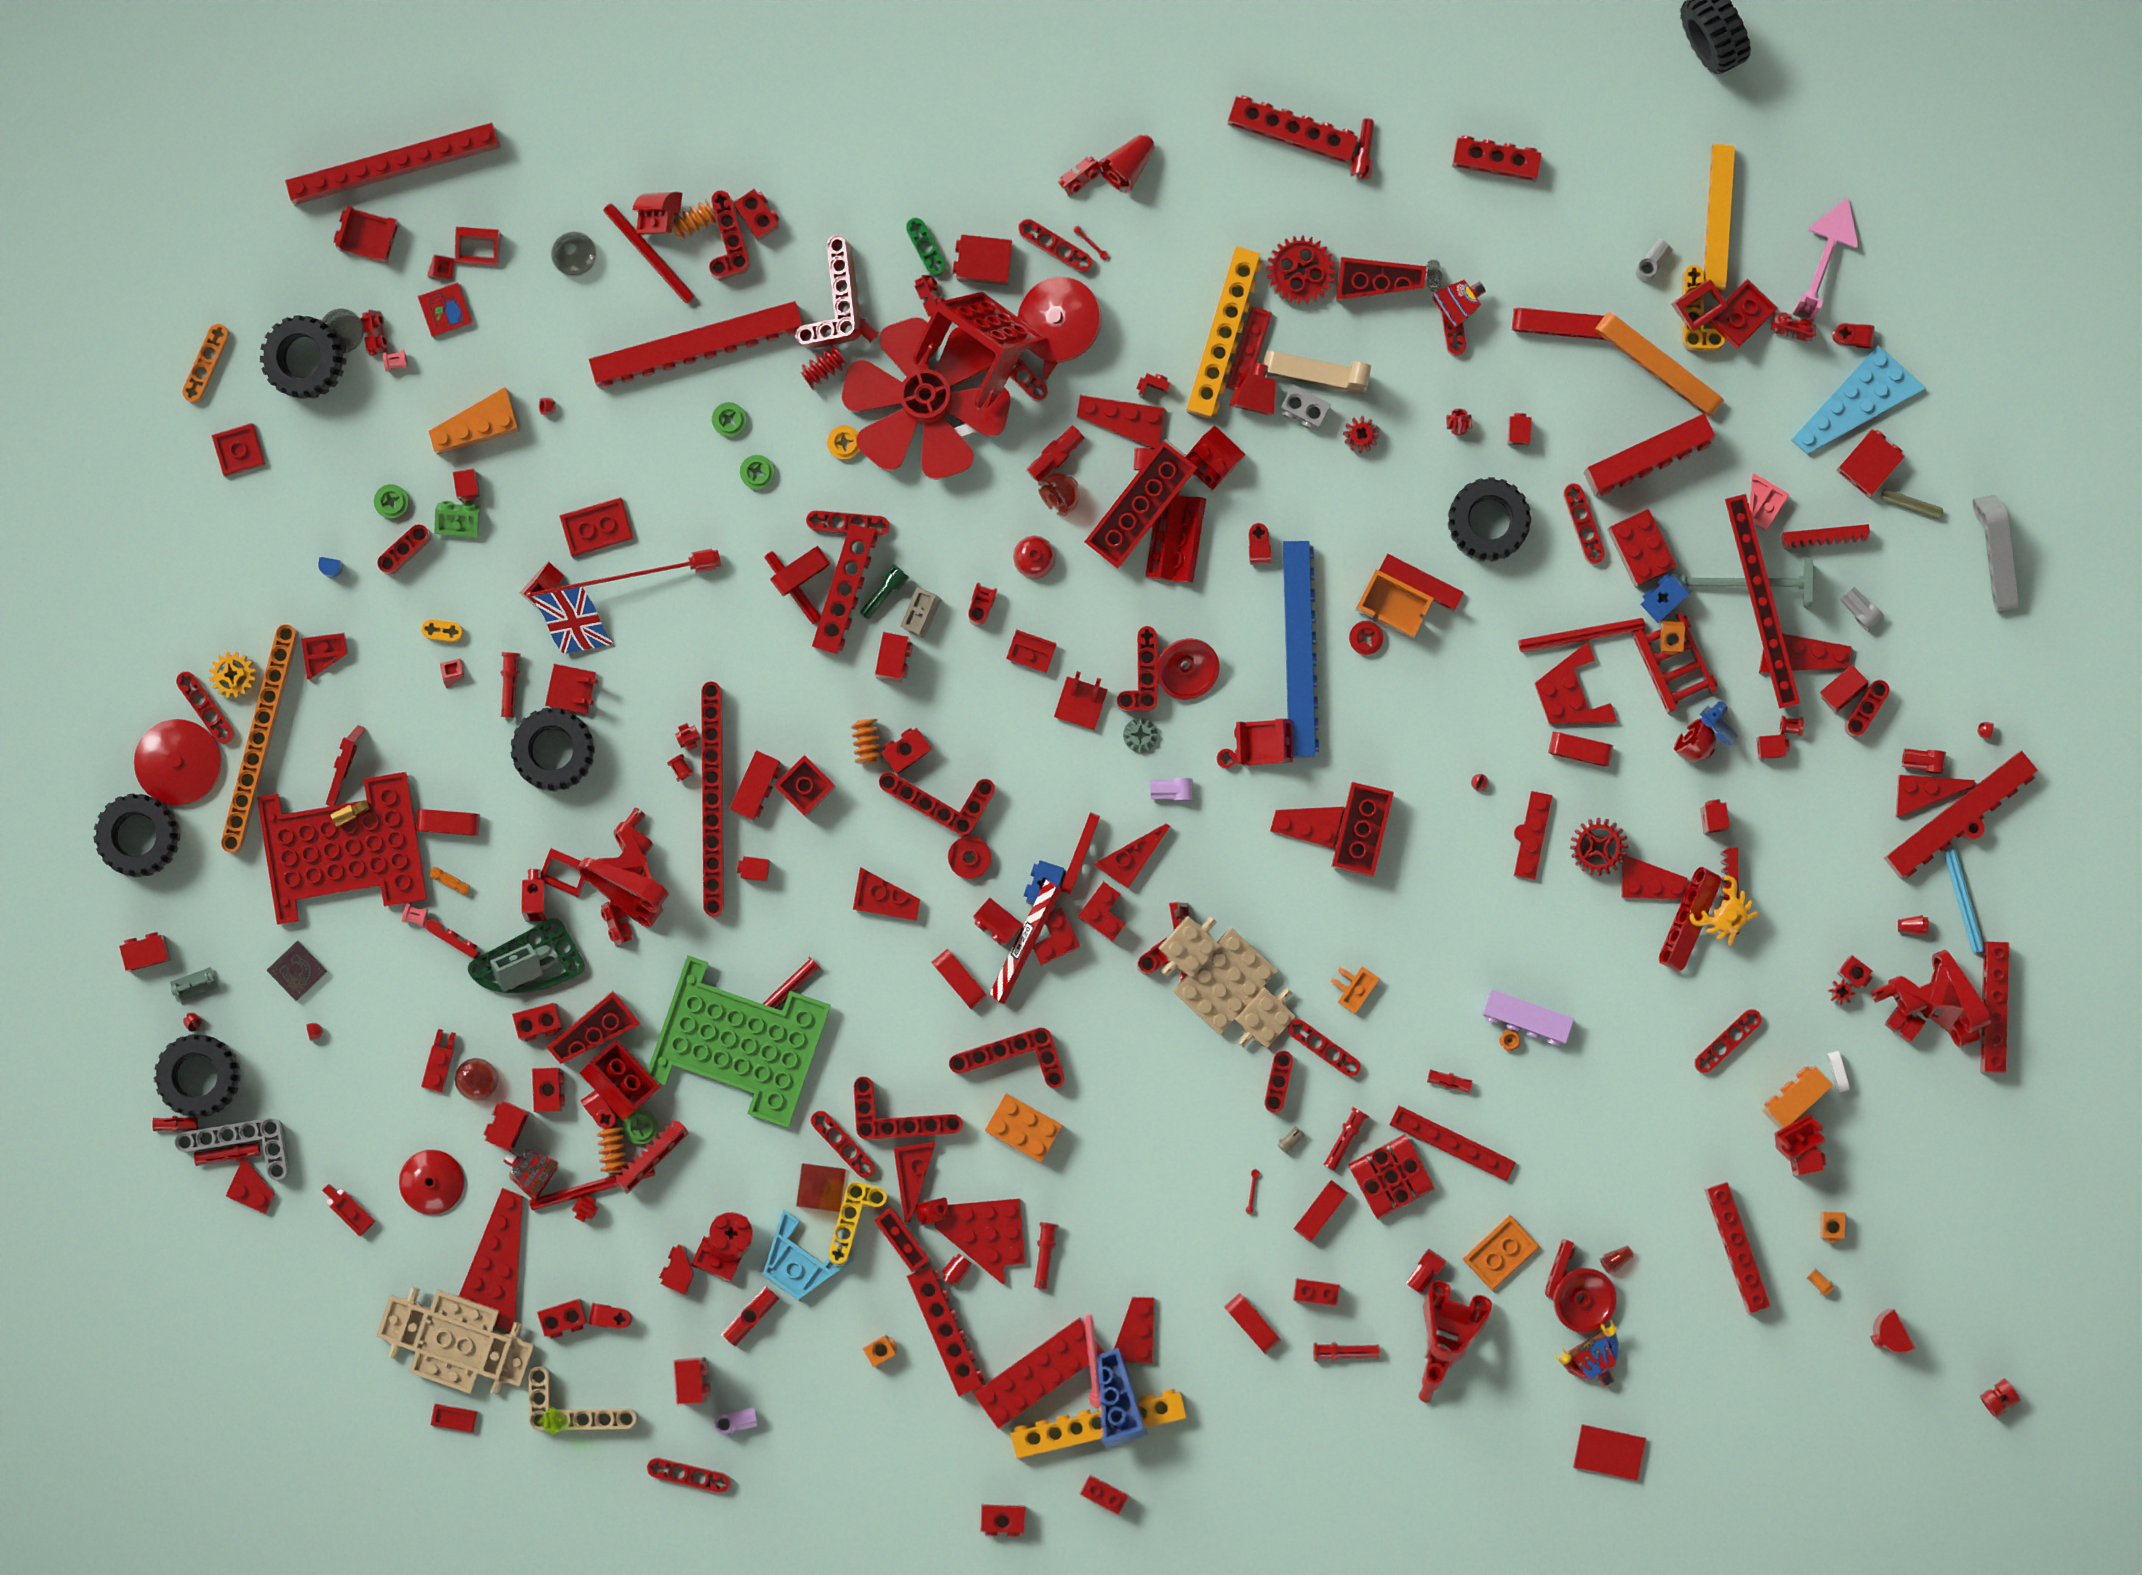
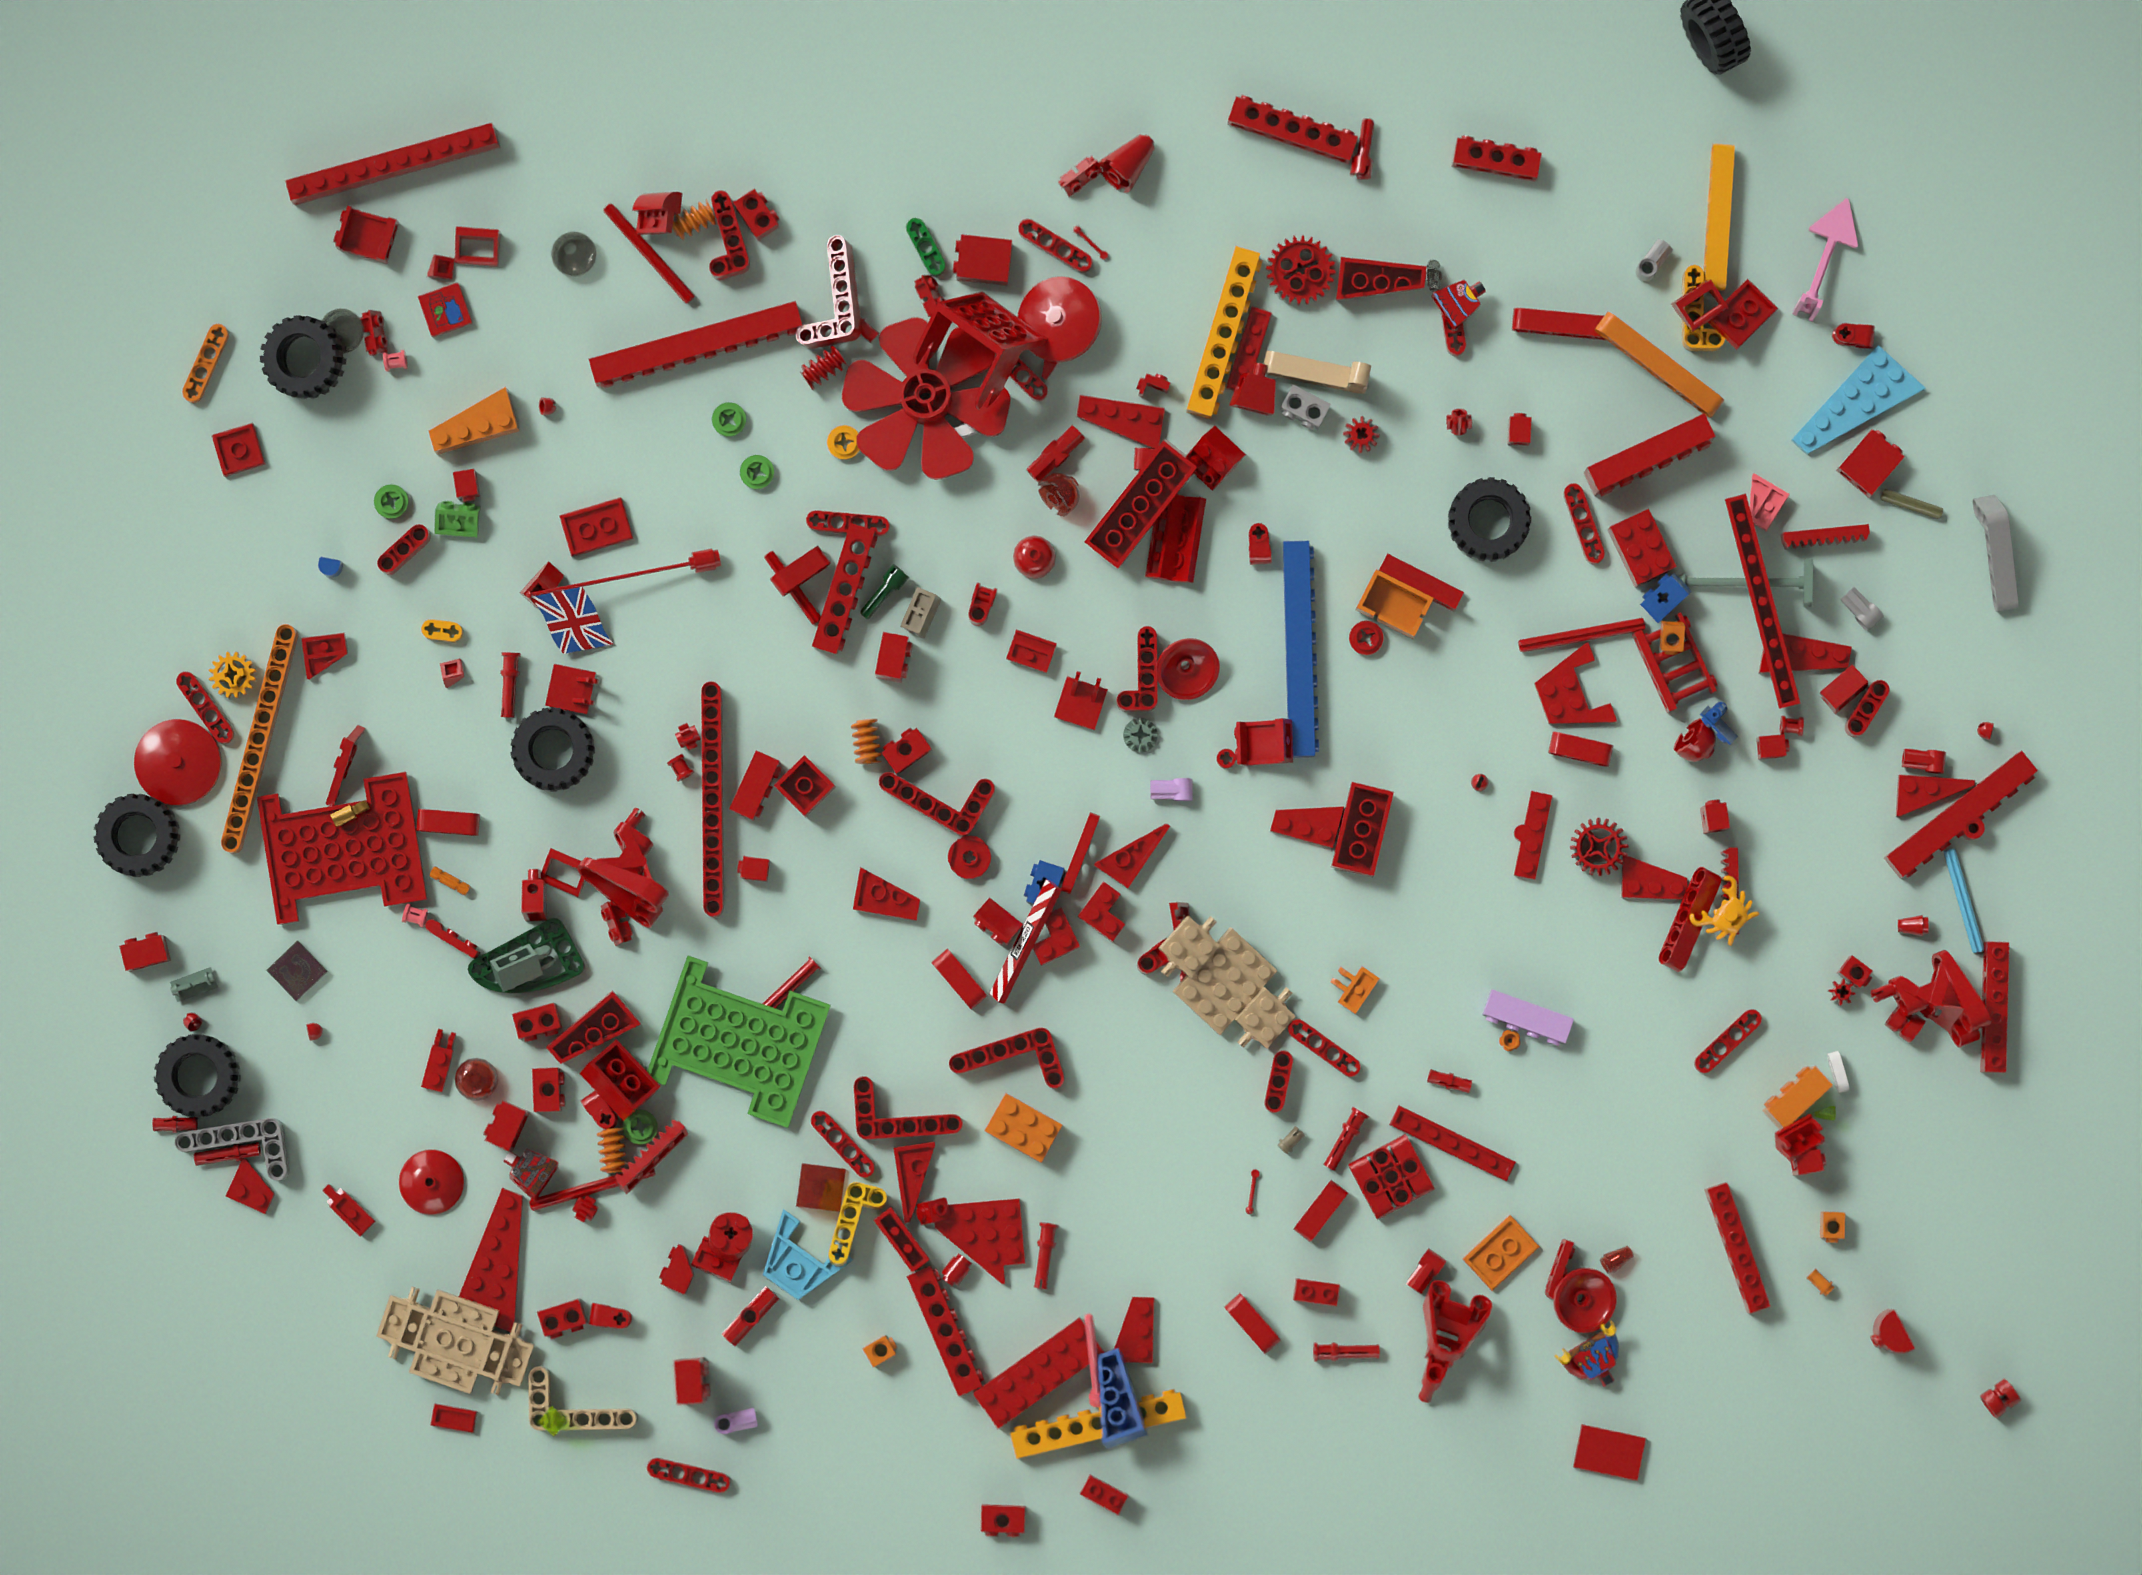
(1804, 326): red hinge -> none
(1827, 1113): none -> clear neon green slope

